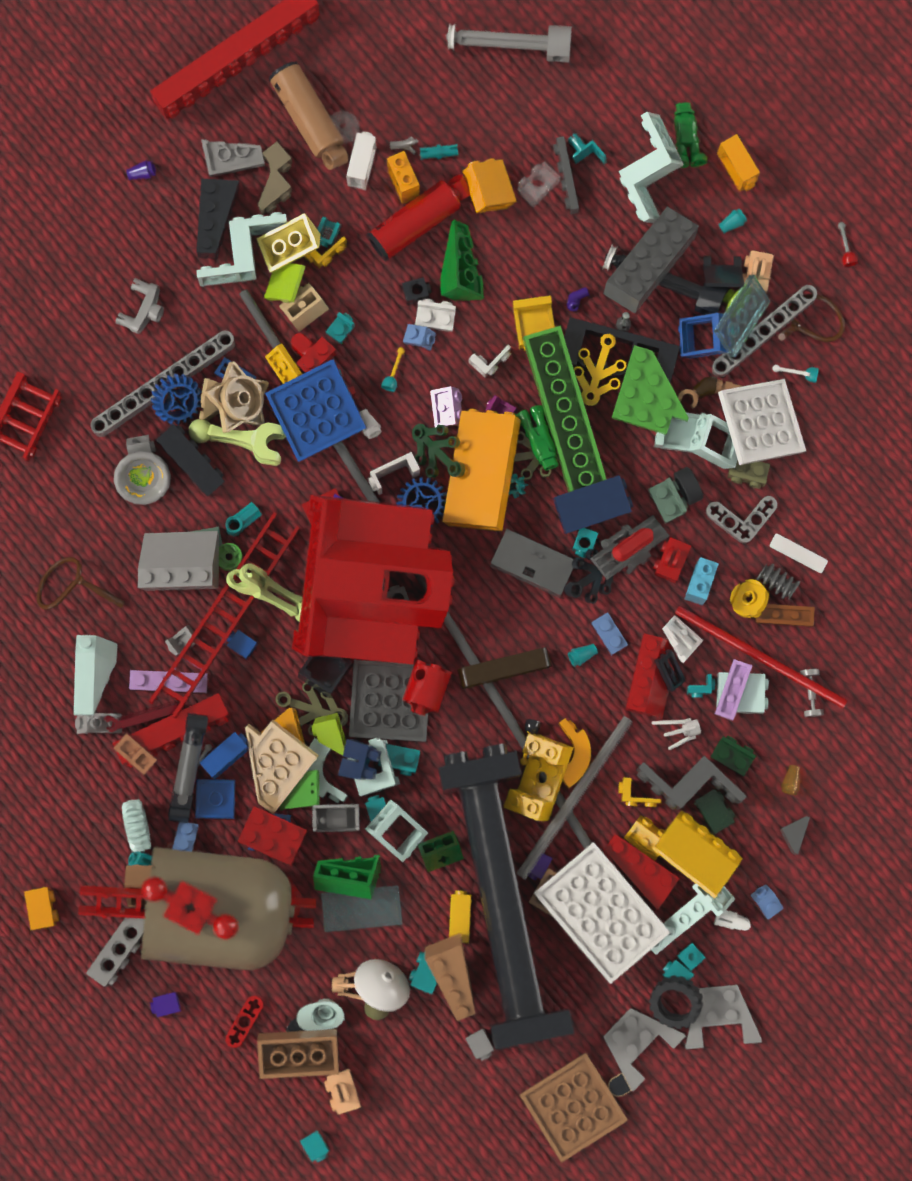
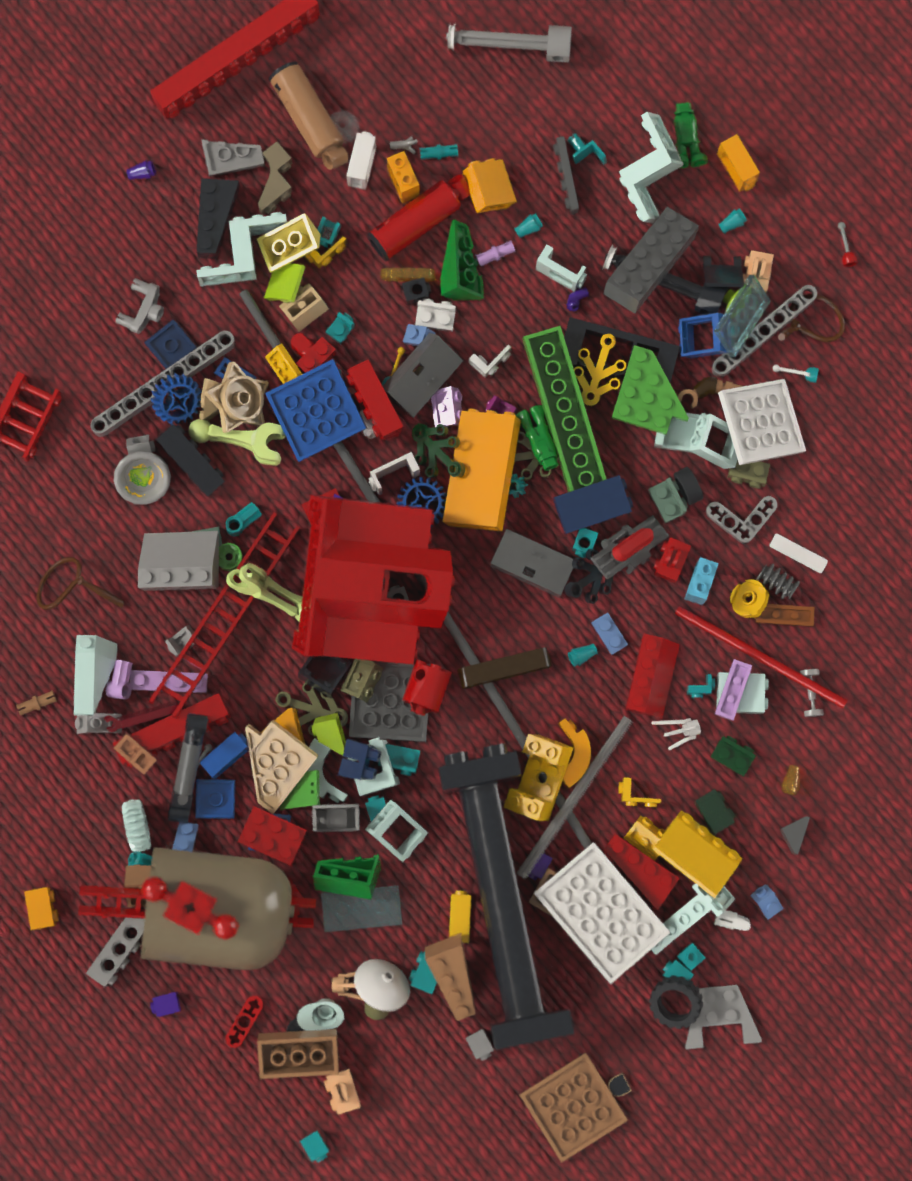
(36, 703): none -> medium nougat pin
(120, 686): none -> lavender piece
(170, 344): none -> dark blue tile
(241, 644): blue brick -> none
(362, 679): none -> olive bracket
(374, 400): none -> red slope
(407, 274): none -> clear yellow beam
(421, 374): none -> dark grey brick
(440, 851): dark green brick -> none
(495, 253): none -> lavender pin
(528, 226): none -> teal cone
(531, 727): black hinge -> none
(532, 316): yellow panel -> none
(535, 194): clear brick -> none
(558, 272): none -> light aqua window
(624, 321): dark grey hinge -> none
(630, 1038): light grey wing -> none
(667, 672): black tile -> none
(681, 638): white wing -> none
(690, 784): dark grey bracket -> none

